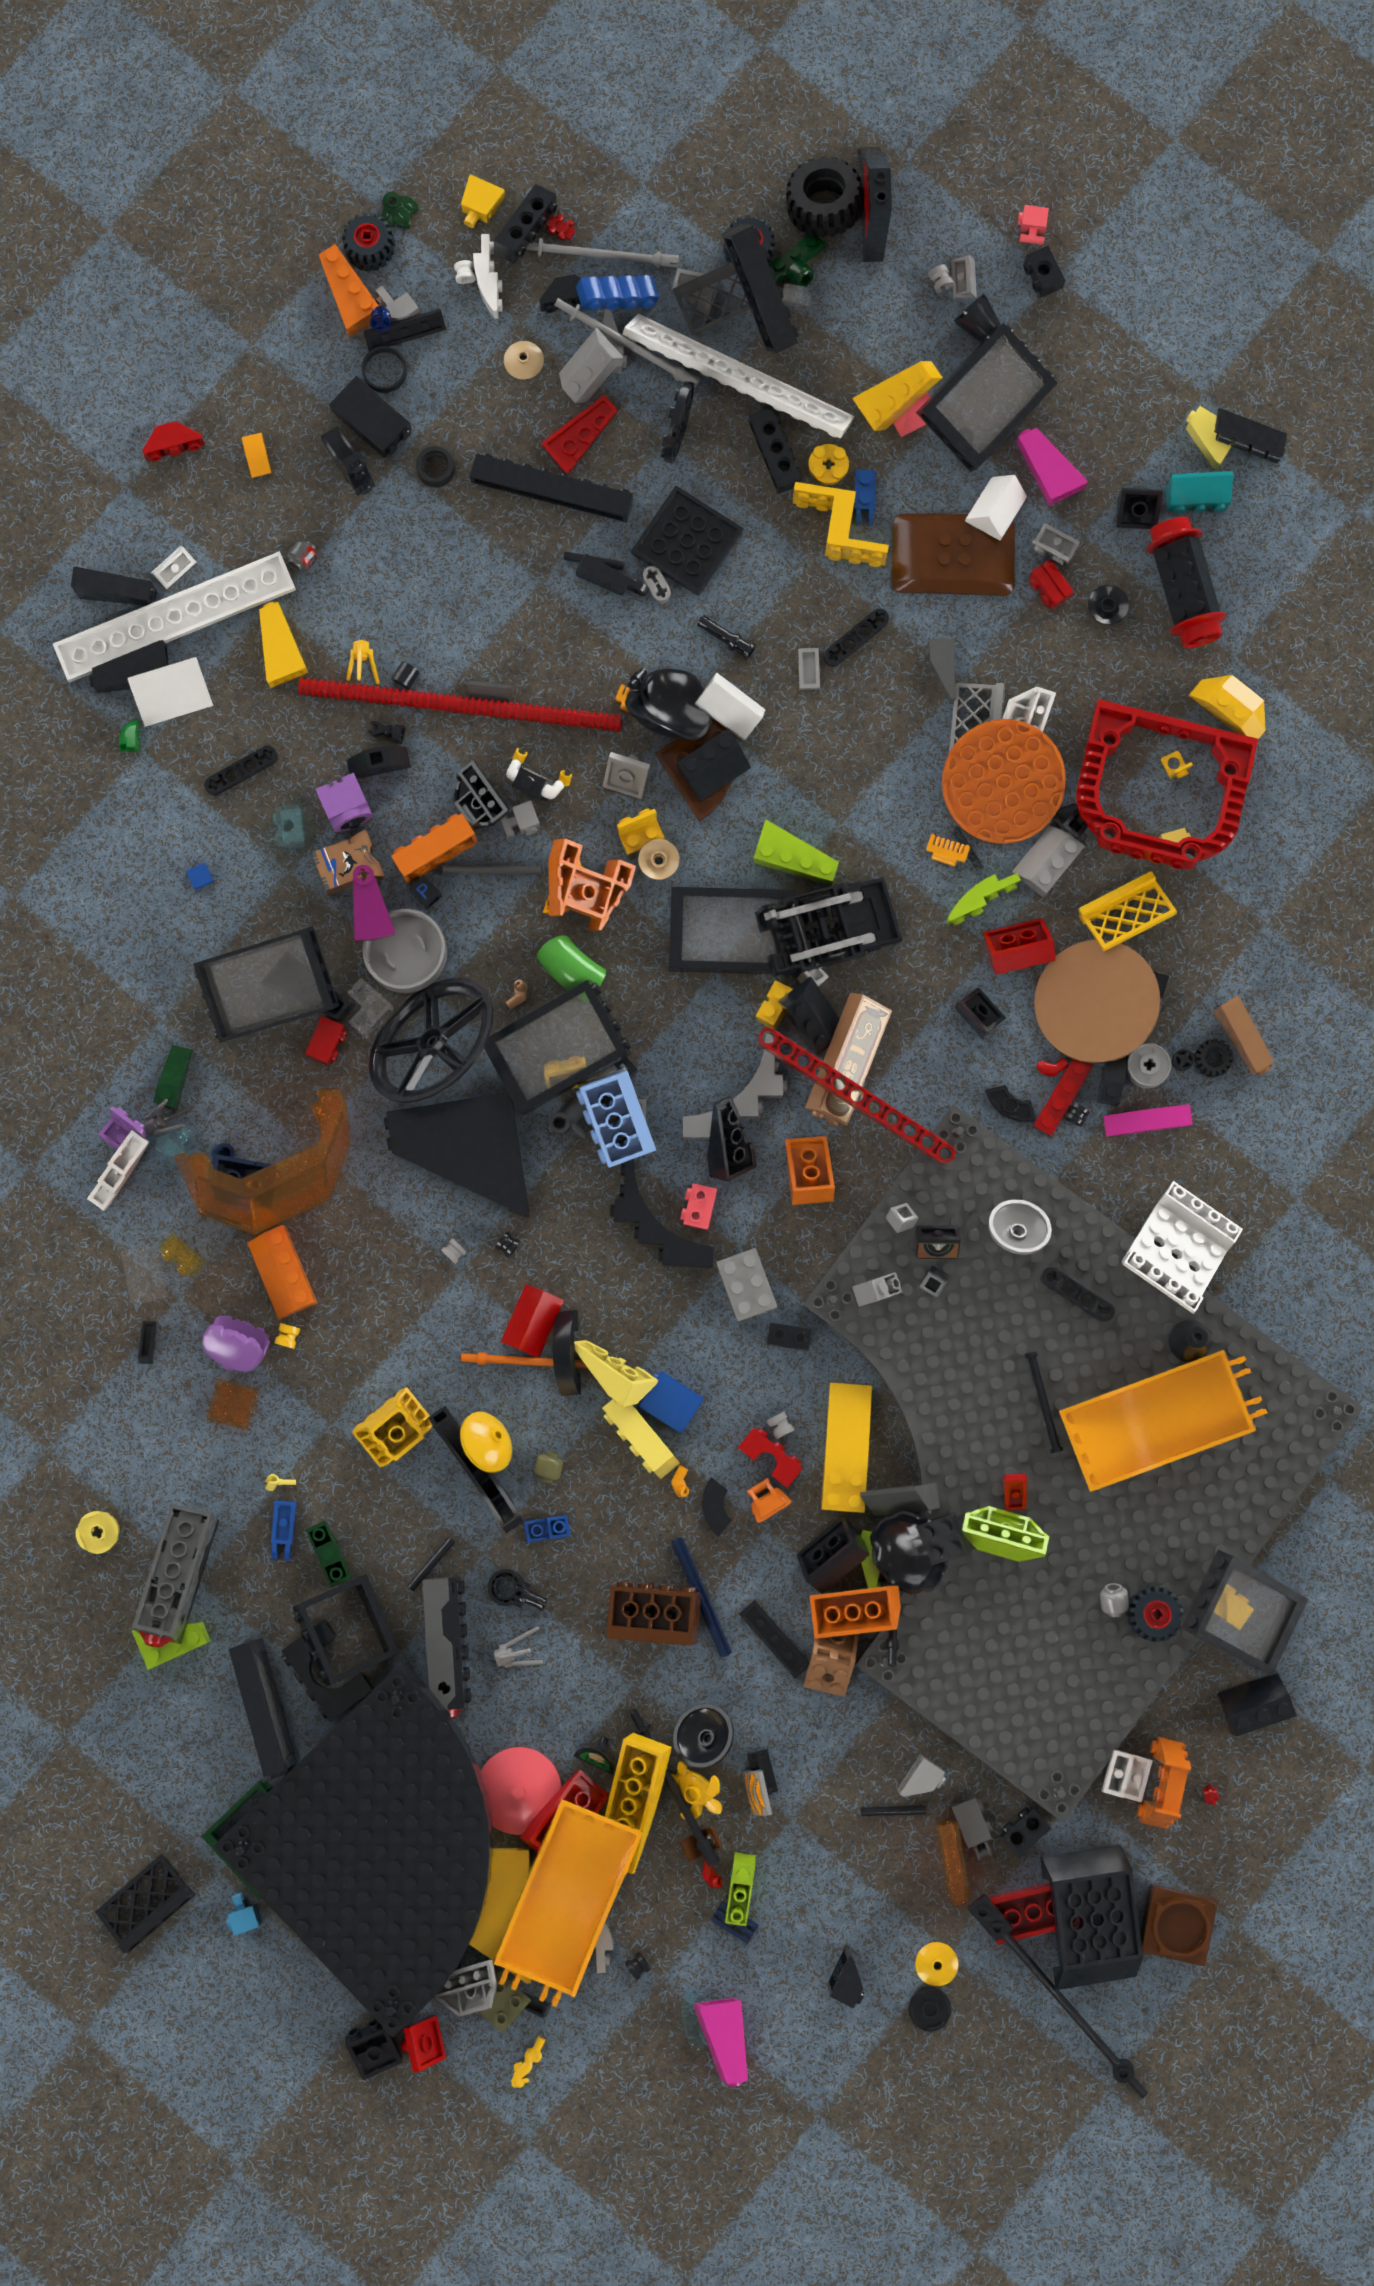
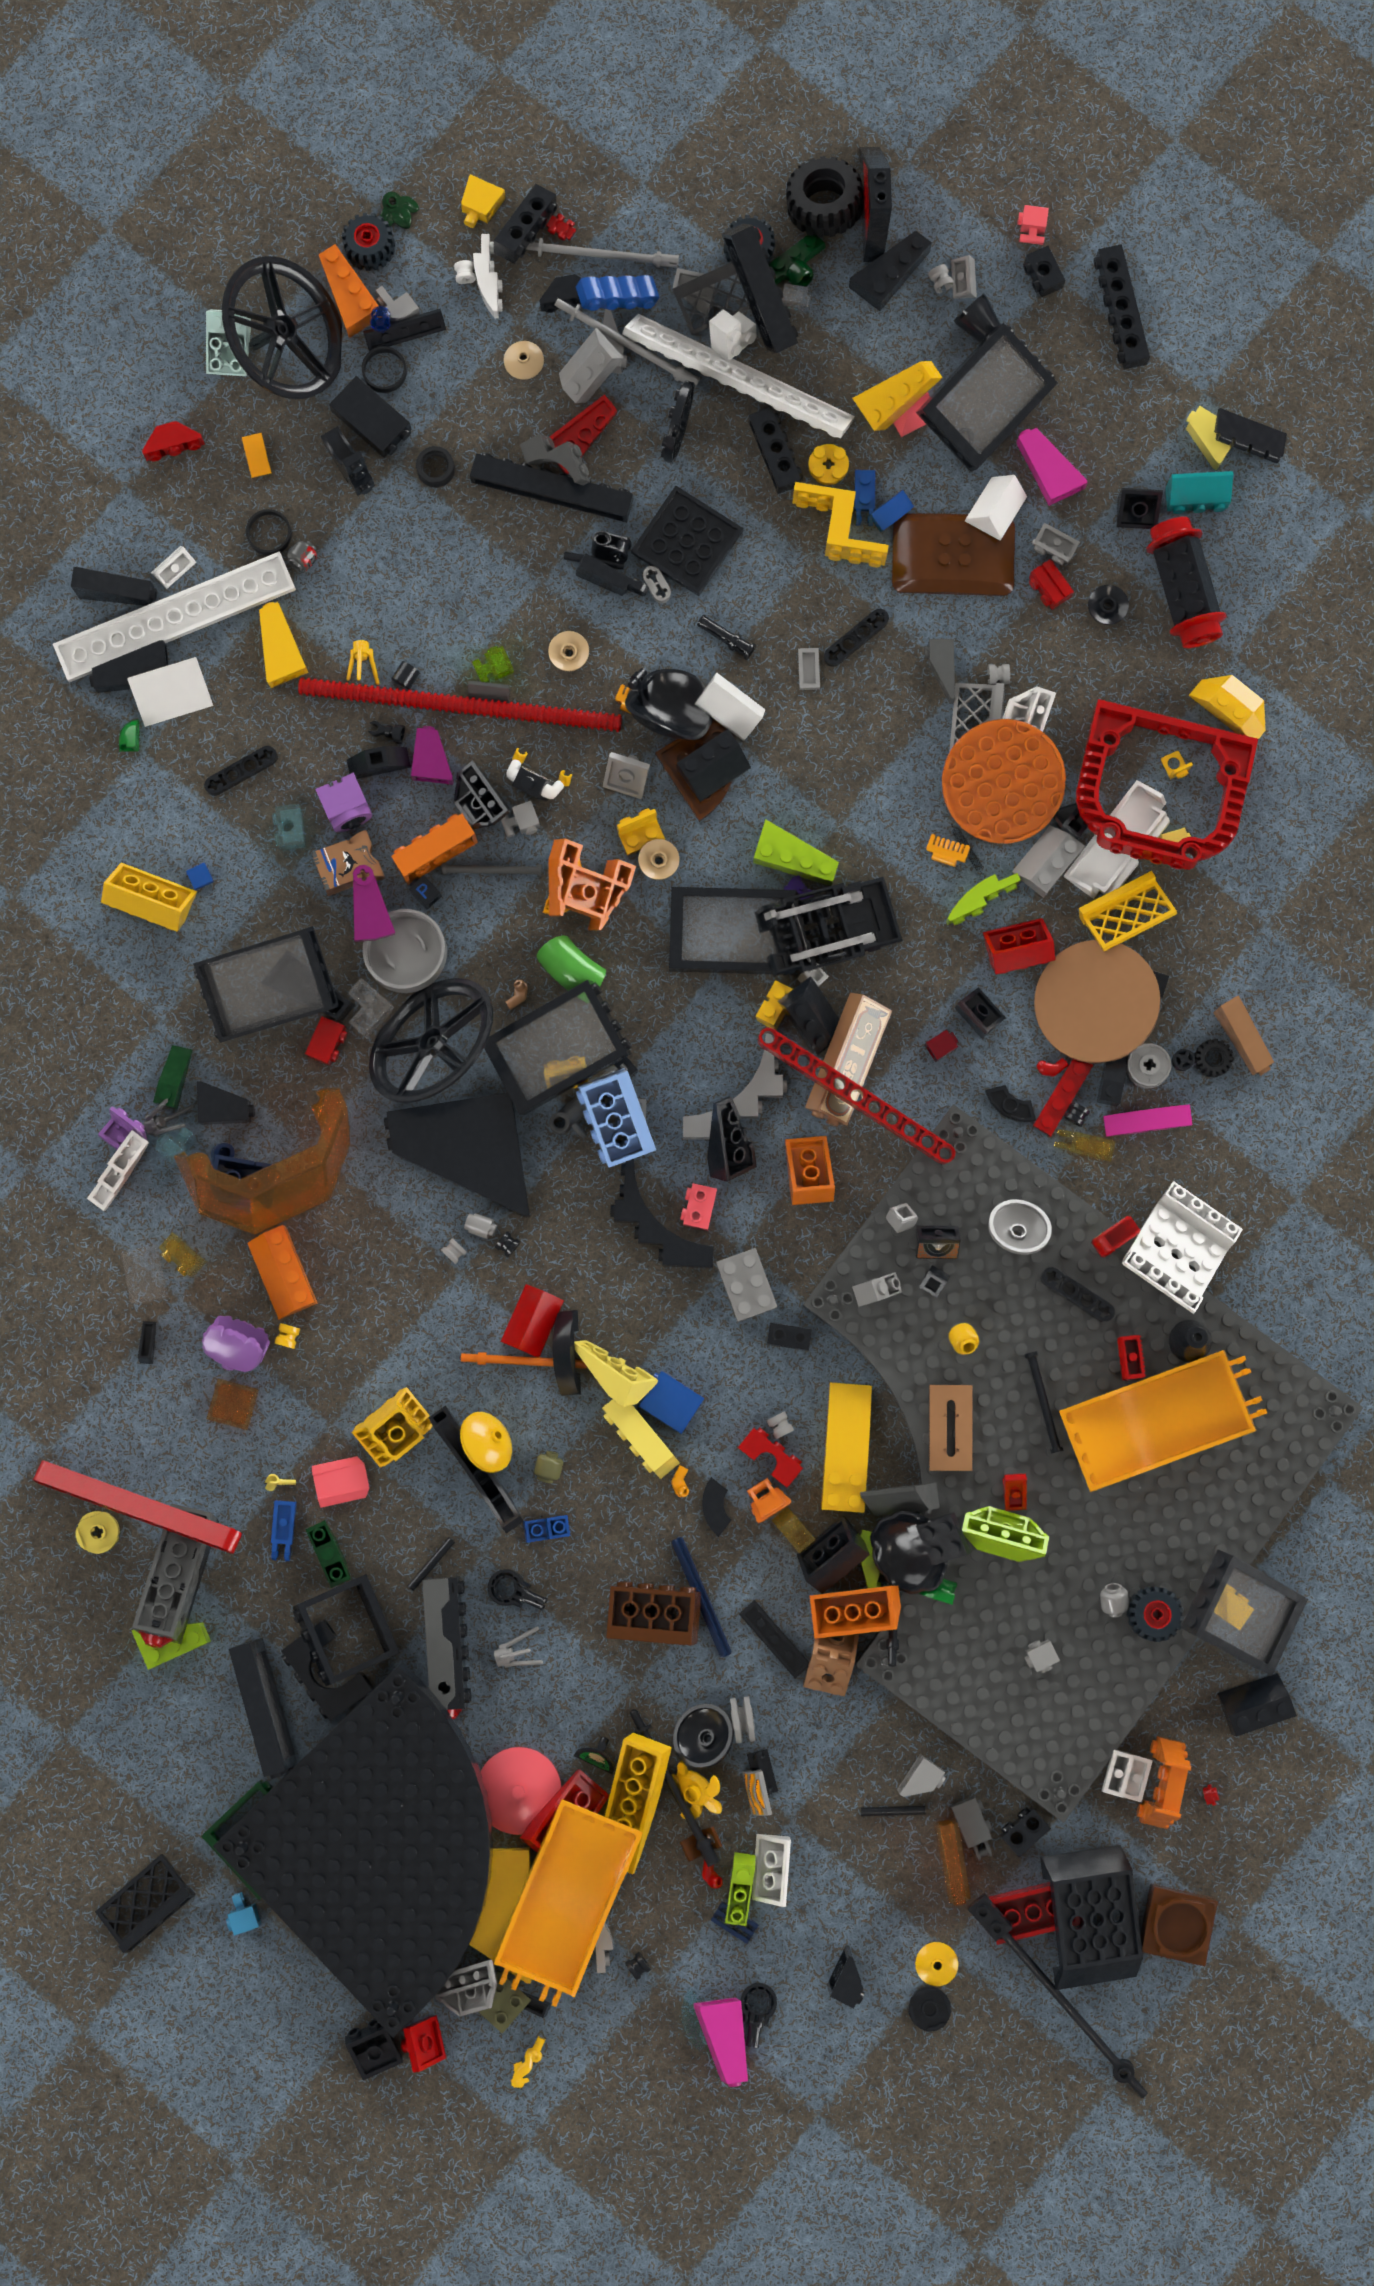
(138, 1507): none -> beam
(148, 896): none -> yellow slope
(218, 352): none -> light aqua slope
(221, 1107): none -> black slope
(262, 513): none -> black tyre
(281, 328): none -> black wheel
(340, 1481): none -> coral slope
(429, 758): none -> magenta slope
(480, 1225): none -> light grey brick
(497, 664): none -> clear neon green brick
(542, 450): none -> dark grey arch
(568, 641): none -> tan dish
(609, 546): none -> black piece
(731, 333): none -> white brick
(742, 1719): none -> light grey wheel
(754, 2028): none -> black pin
(771, 1869): none -> white slope
(793, 1529): none -> clear yellow slope
(796, 884): none -> dark purple piece
(888, 272): none -> black wedge
(891, 511): none -> blue slope
(938, 1399): none -> medium nougat piece
(942, 1045): none -> dark red brick
(943, 1592): none -> green brick
(963, 1338): none -> yellow head
(999, 674): none -> light grey wheel
(1041, 1656): none -> light grey brick
(1087, 1145): none -> clear yellow hinge
(1105, 871): none -> white slope
(1114, 258): none -> black brick
(1115, 1236): none -> red animal
(1131, 1357): none -> red brick

